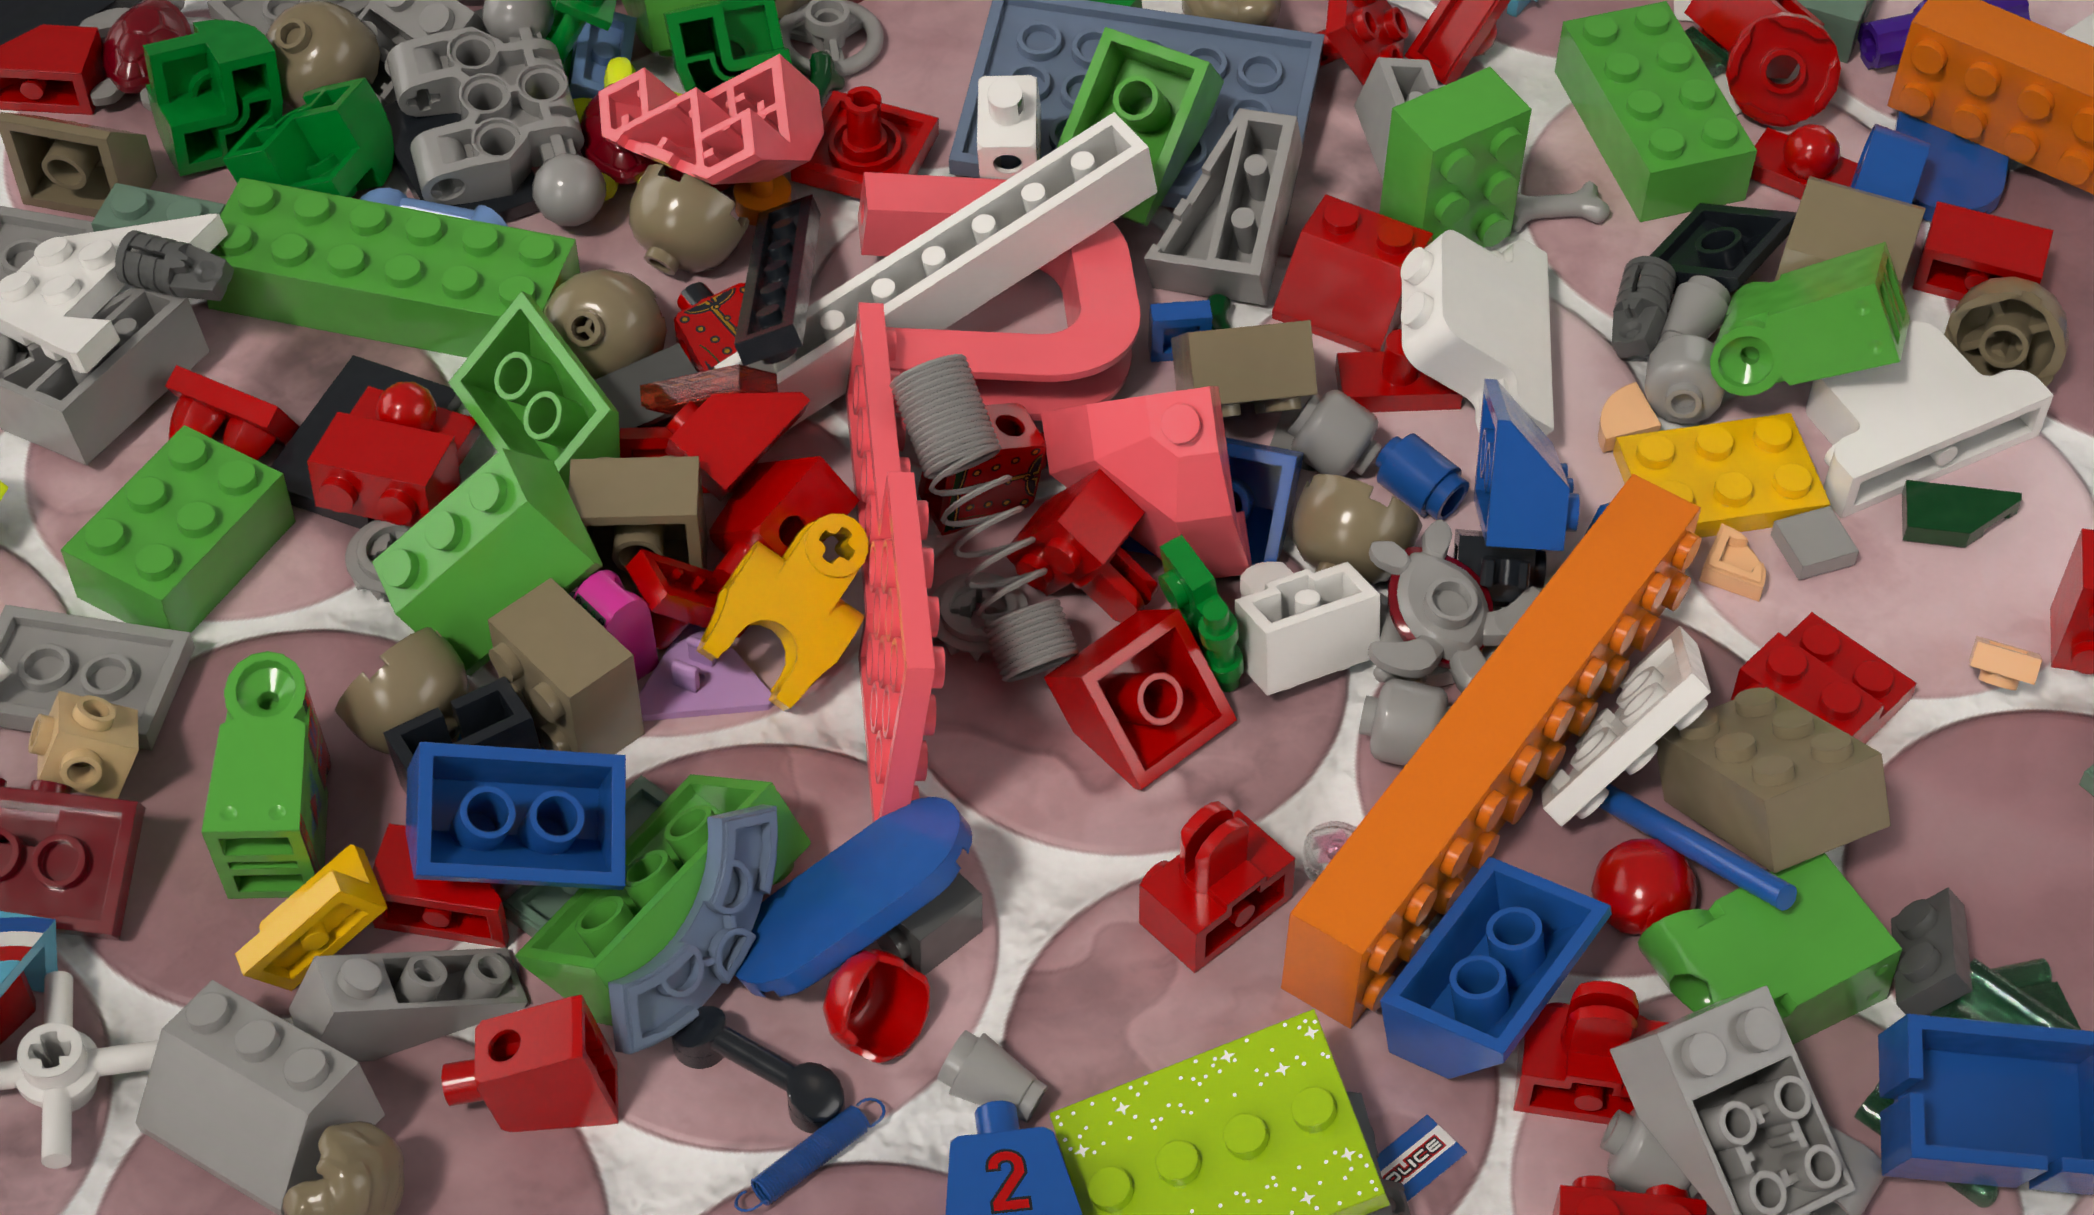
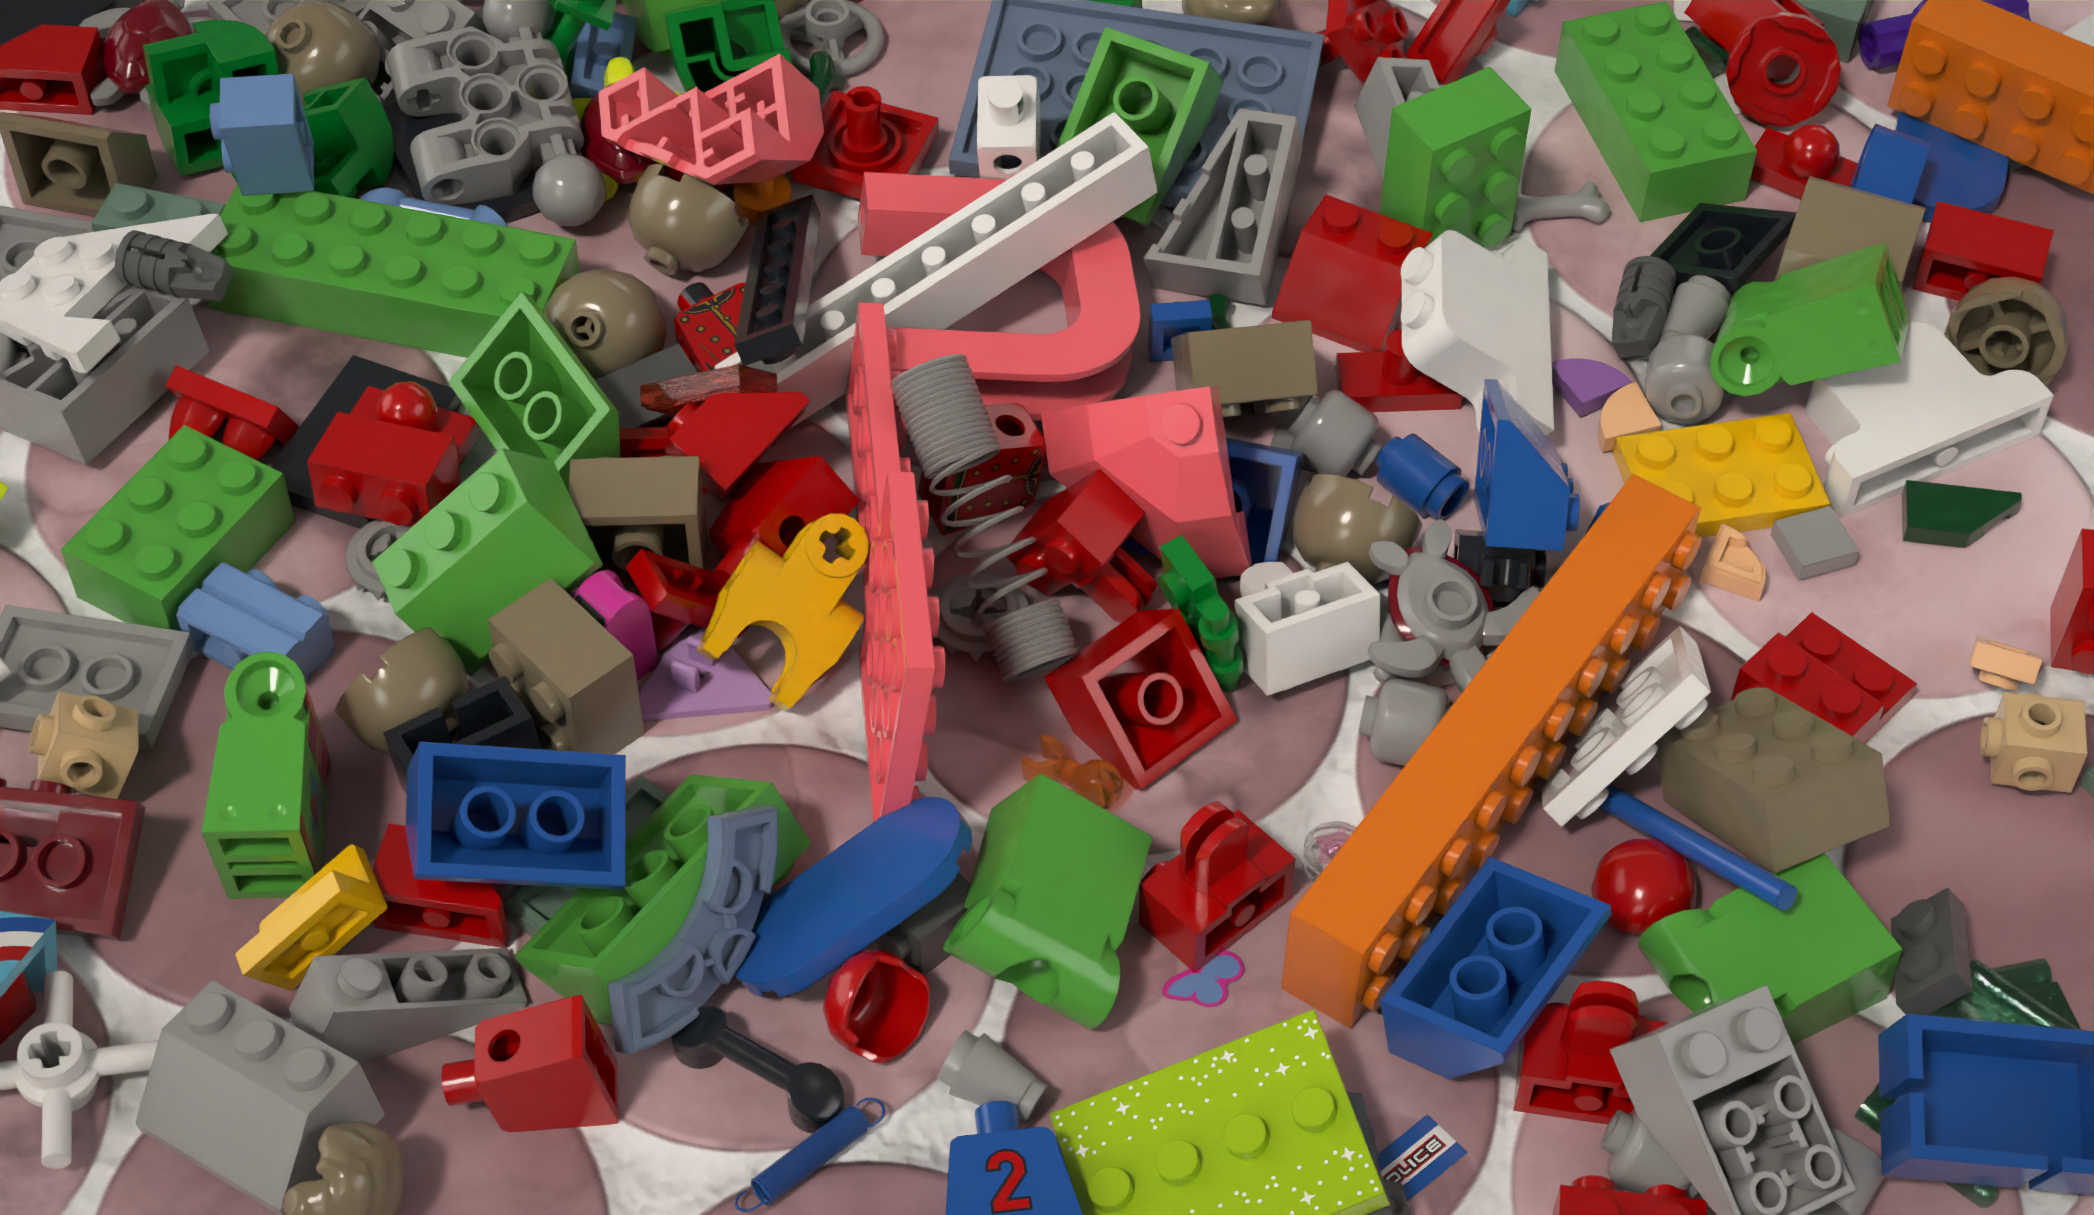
(248, 615): none -> medium blue brick
(264, 134): none -> medium blue brick
(1052, 899): none -> bright green piece
(1093, 780): none -> clear orange arm
(1208, 984): none -> medium blue sticker
(1586, 383): none -> medium lavender tile
(2035, 742): none -> tan brick

